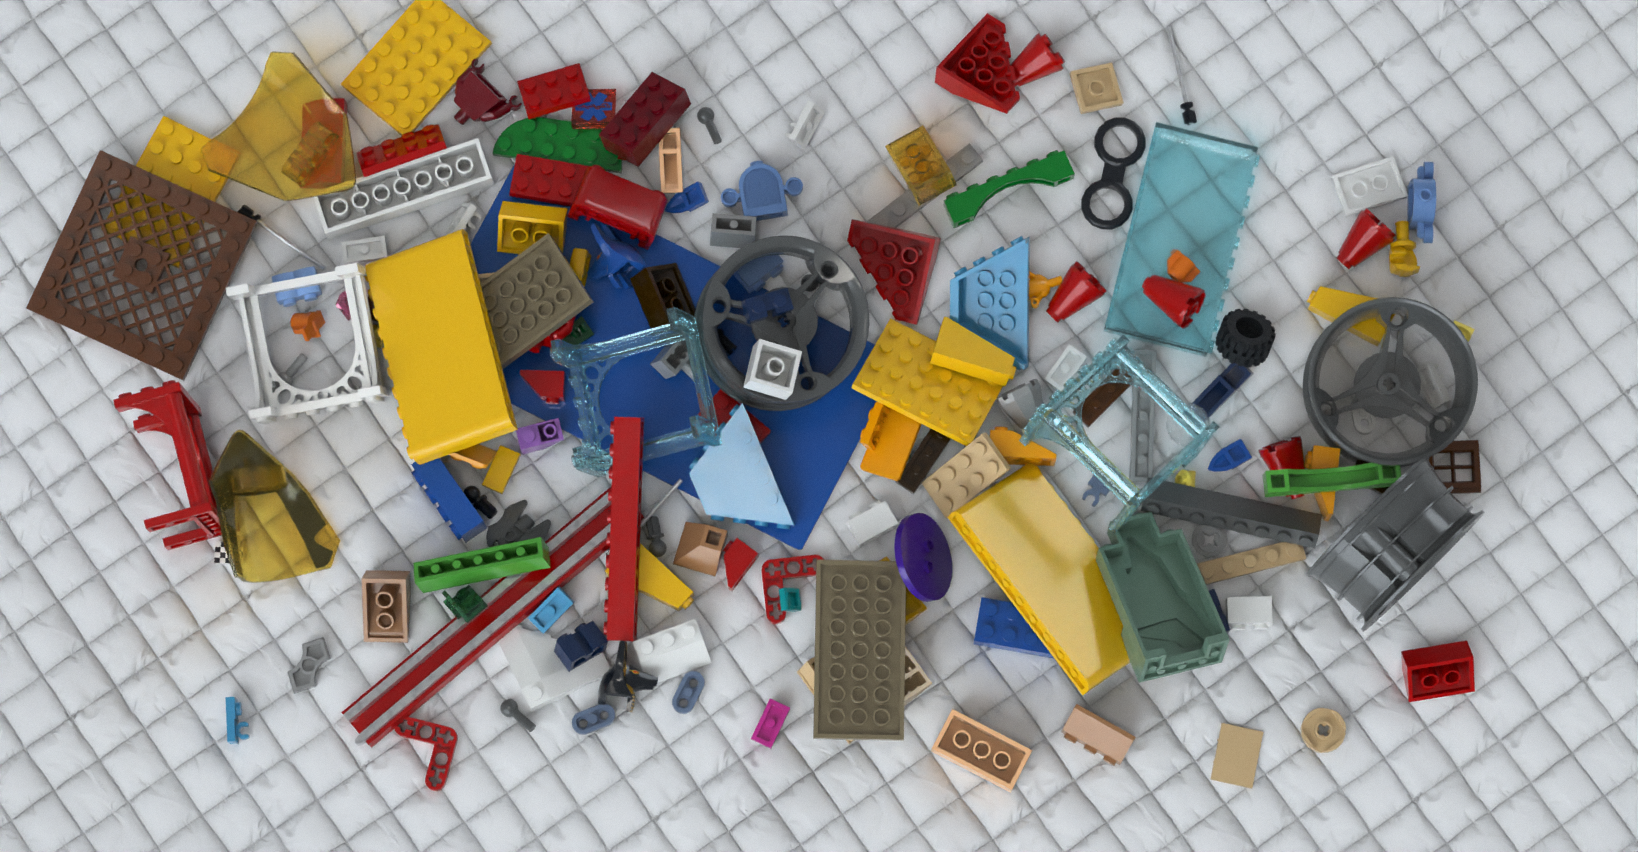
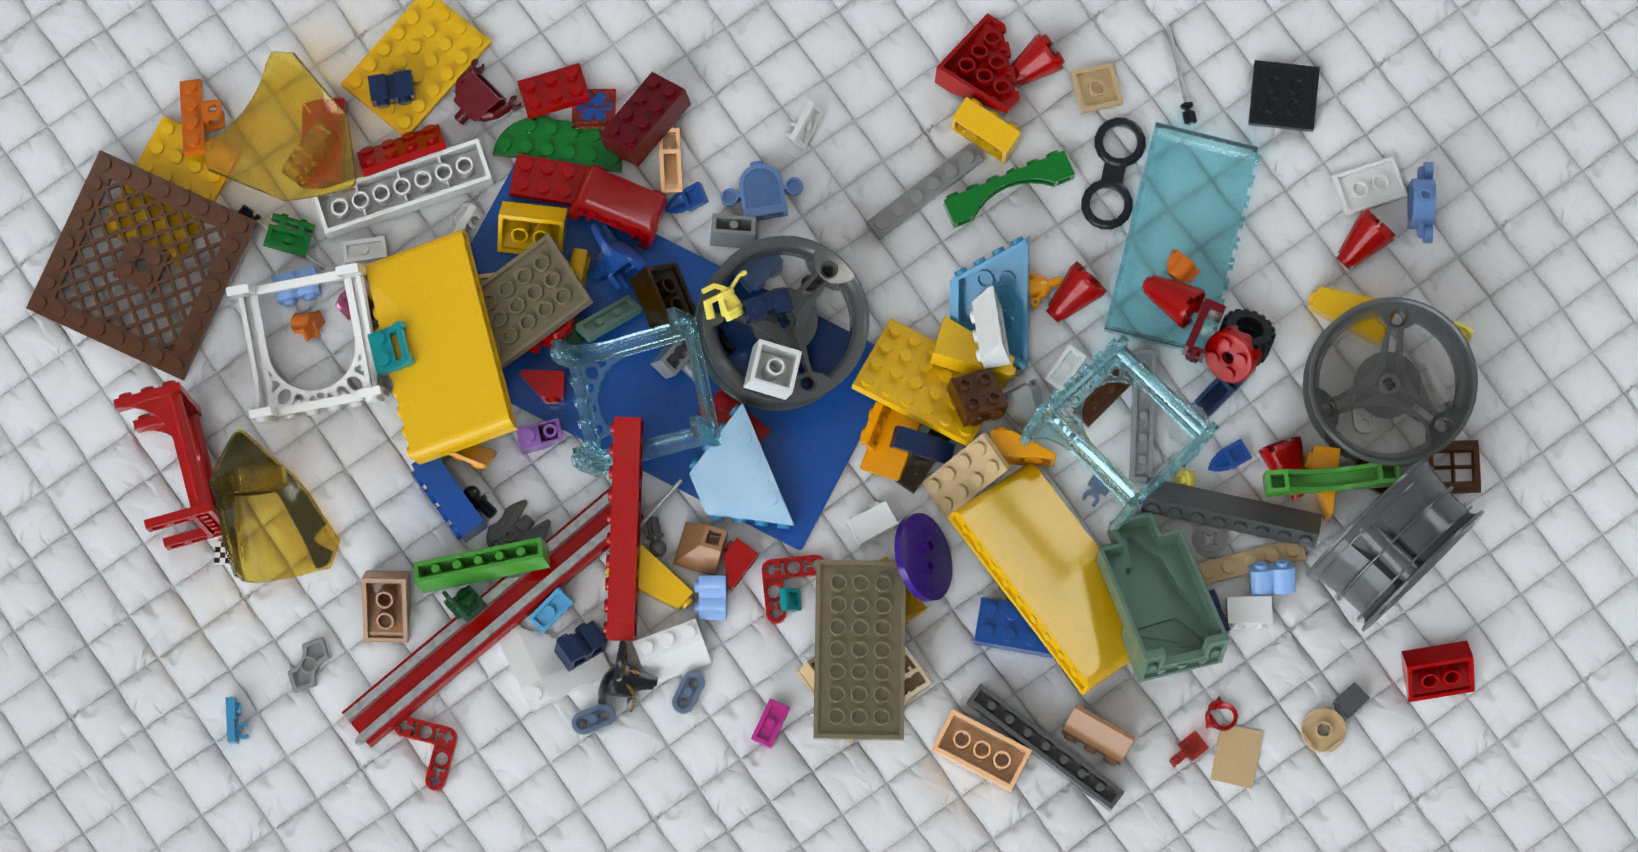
(197, 117): none -> orange plate
(286, 239): none -> green plate
(291, 371): light grey bar -> none
(384, 349): none -> teal plate
(392, 89): none -> dark blue brick
(501, 469): yellow tile -> none
(510, 709): dark grey bar -> none
(608, 318): none -> sand green plate
(706, 116): dark grey bar -> none
(711, 597): none -> light blue brick
(728, 302): none -> light yellow piece
(899, 264): red slope -> none
(920, 165): clear yellow brick -> none
(922, 444): none -> dark blue slope
(977, 397): none -> reddish brown brick
(986, 129): none -> yellow brick
(990, 330): none -> white slope
(1045, 747): none -> dark grey brick
(1190, 748): none -> clear red plate
(1210, 310): none -> dark red panel
(1218, 704): none -> red piece
(1240, 346): none -> red plate
(1272, 578): none -> light blue brick
(1283, 96): none -> black plate
(1350, 700): none -> dark grey brick
(1401, 255): yellow piece -> none

